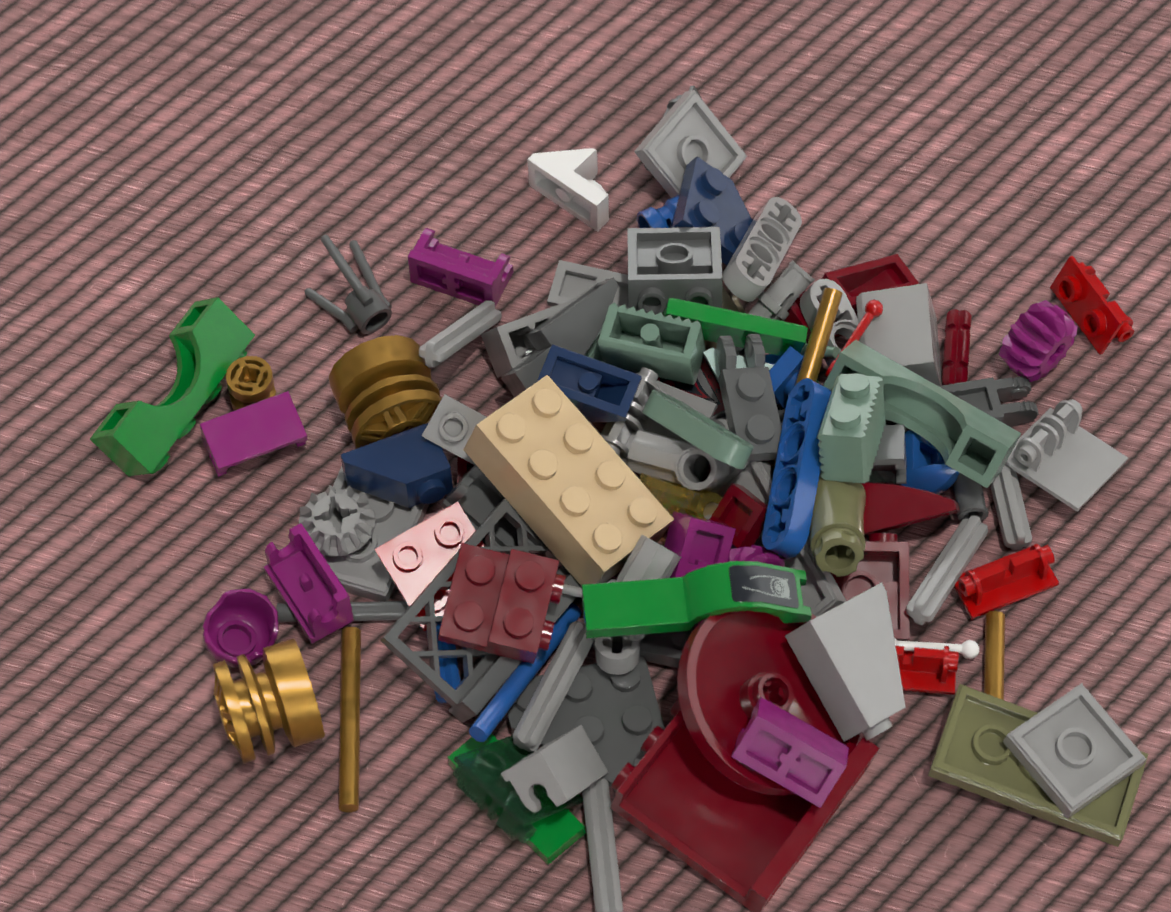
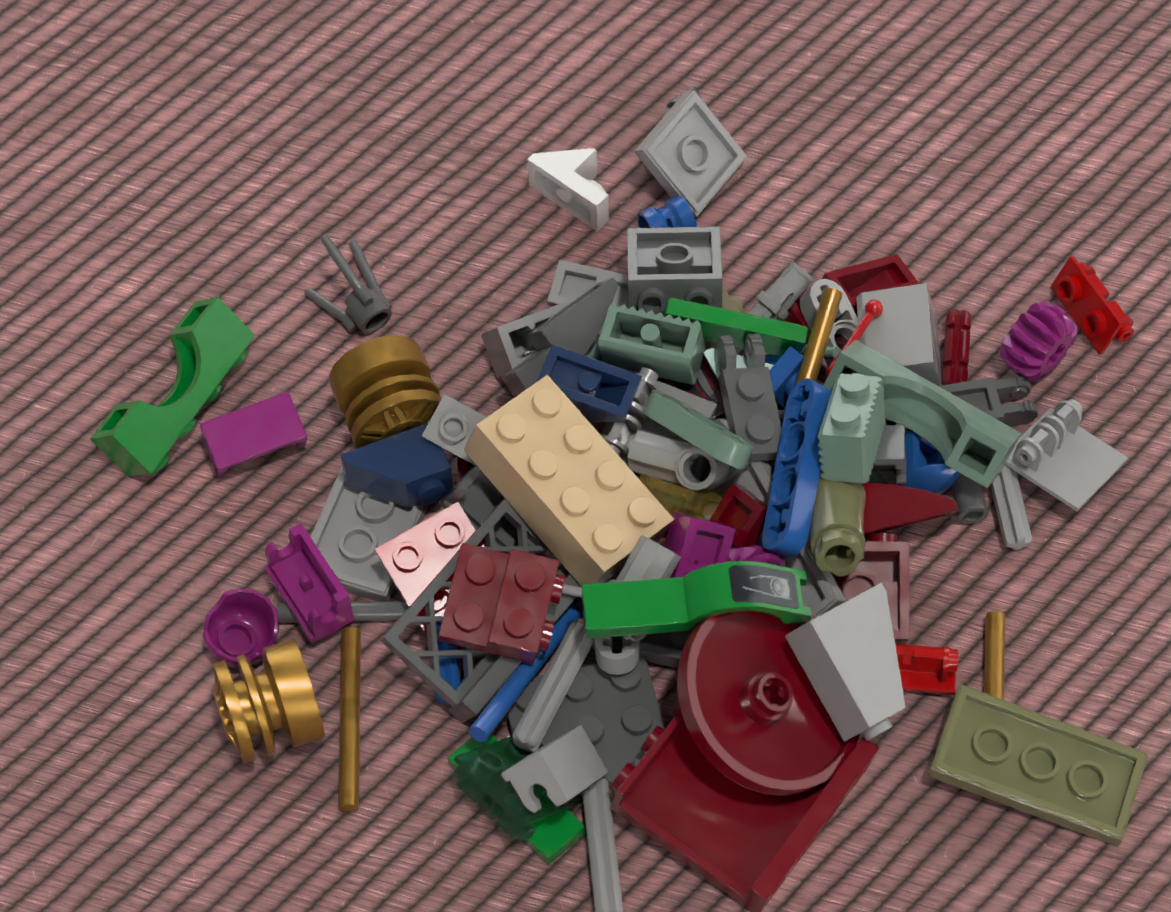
(249, 381): pearl gold wheel -> none
(355, 528): light grey gear -> none
(457, 271): magenta hinge -> none
(459, 334): light grey axle -> none
(712, 201): dark blue plate -> none
(762, 249): light grey beam -> none
(791, 752): magenta hinge -> none
(947, 570): light grey axle -> none
(968, 649): white hinge -> none
(1007, 580): red hinge -> none
(1074, 750): light grey tile -> none

